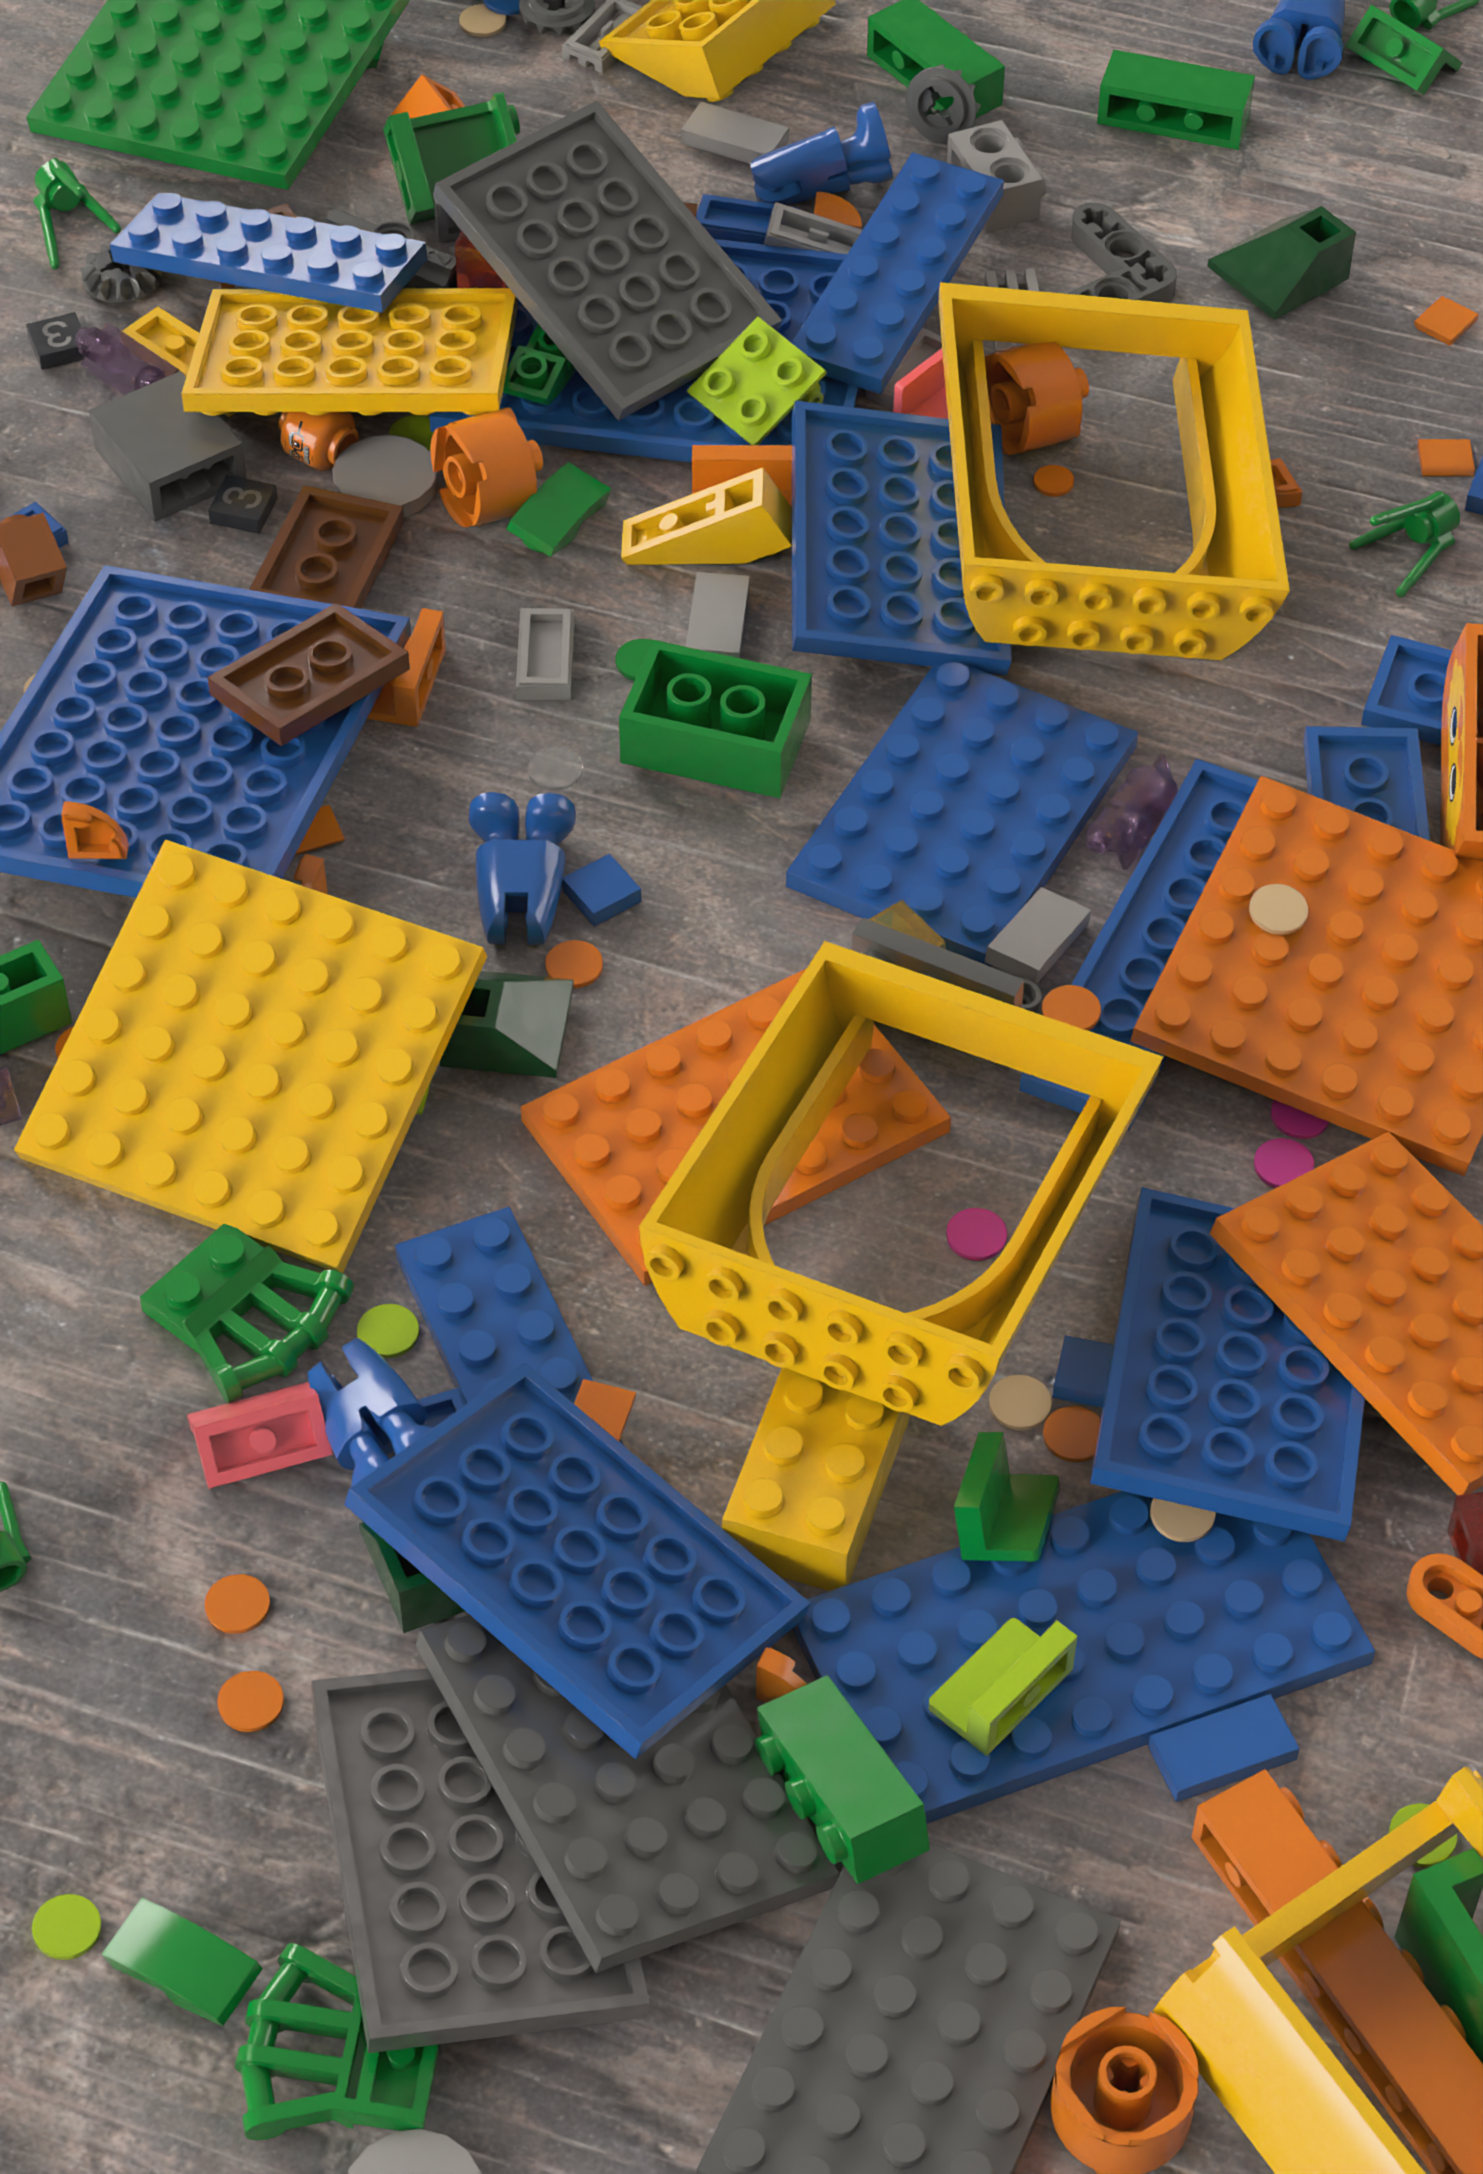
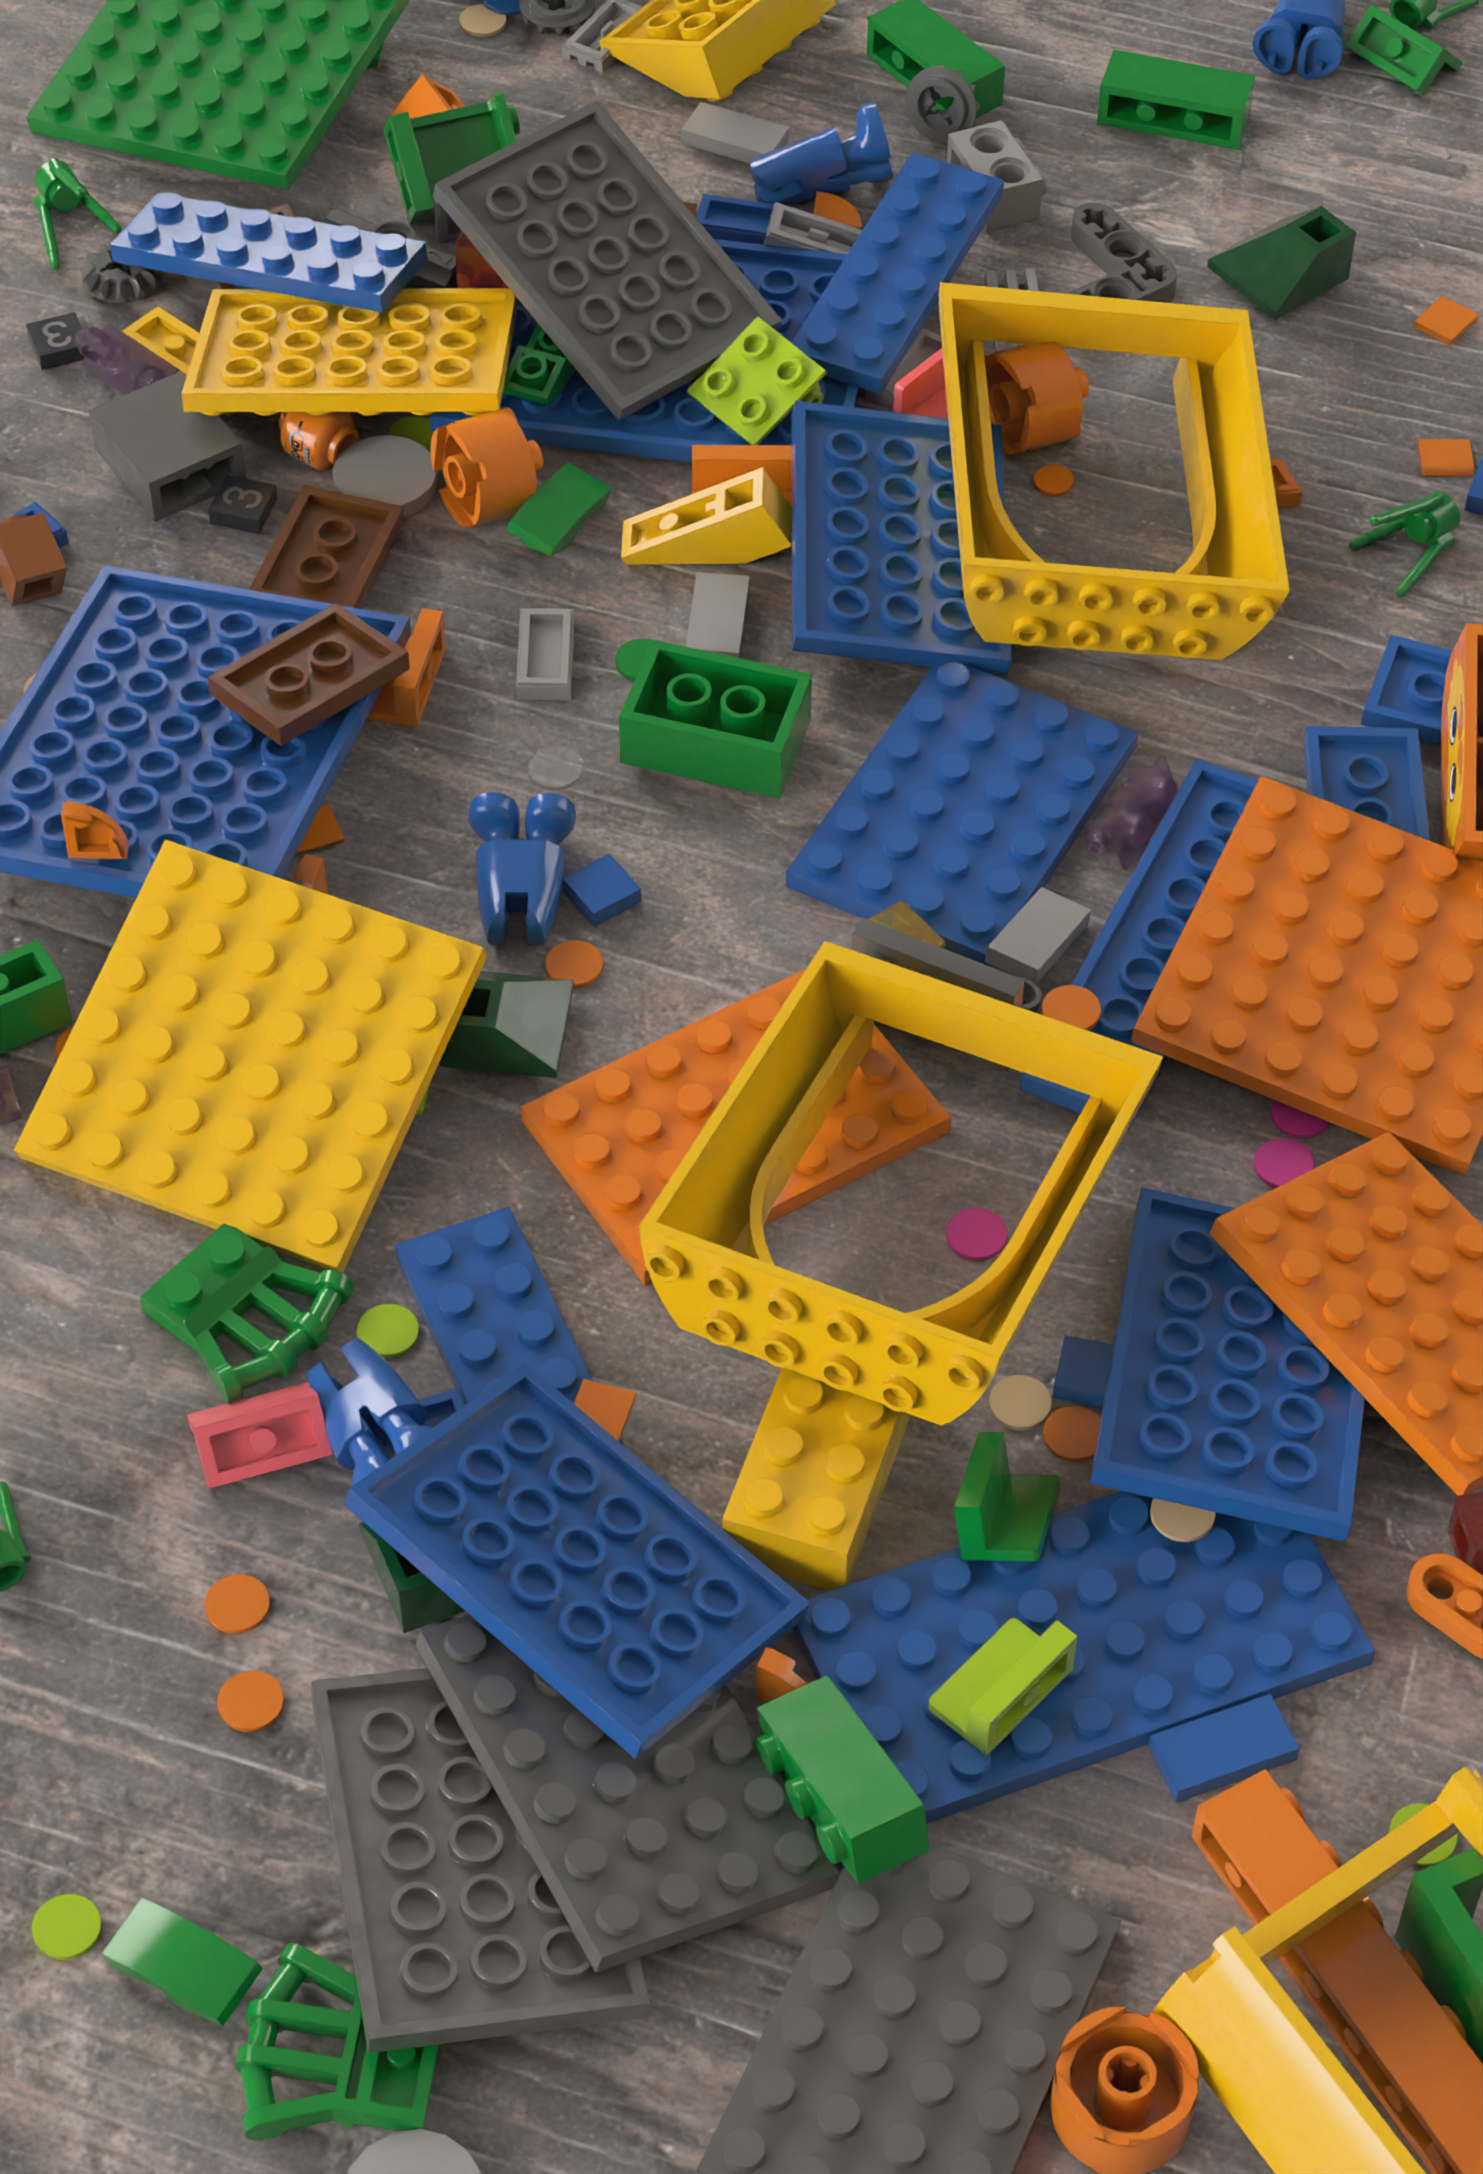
(1278, 909): tan piece -> none

